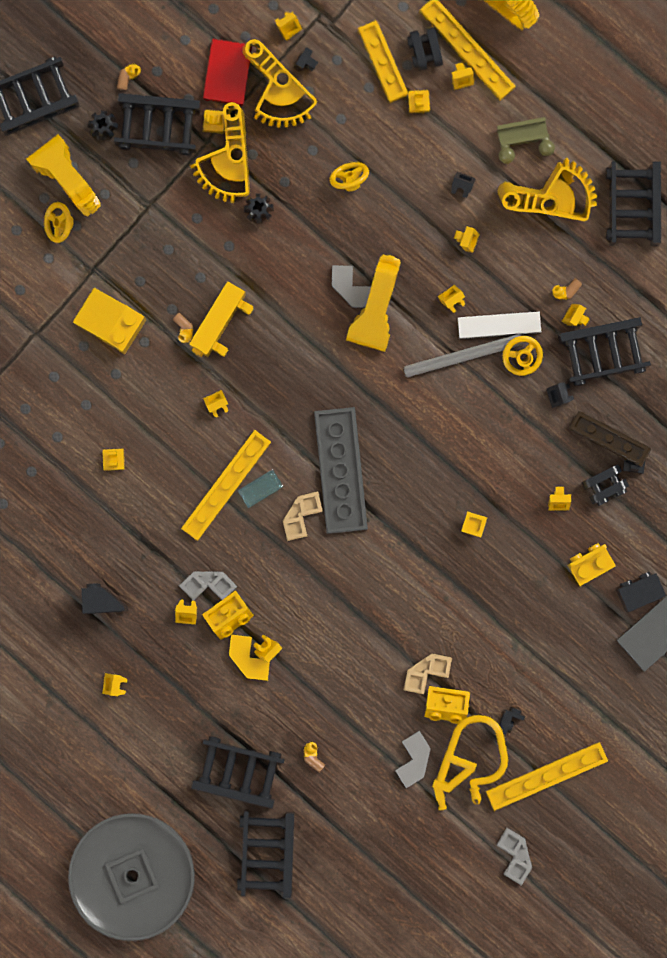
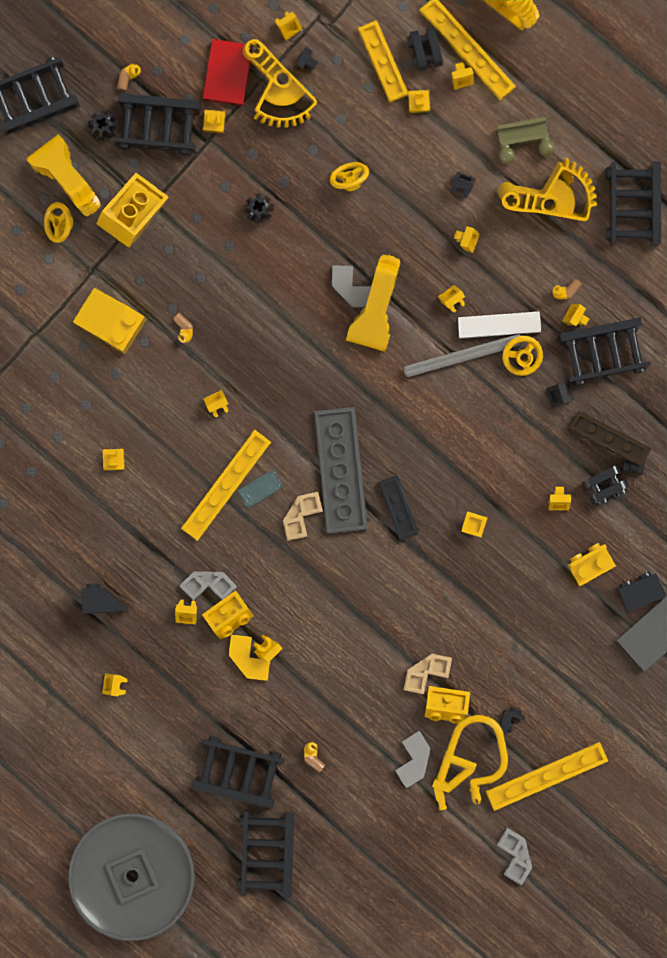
(131, 210): none -> yellow slope
(217, 320): yellow brick -> none
(222, 159): yellow arm -> none
(398, 507): none -> black tile

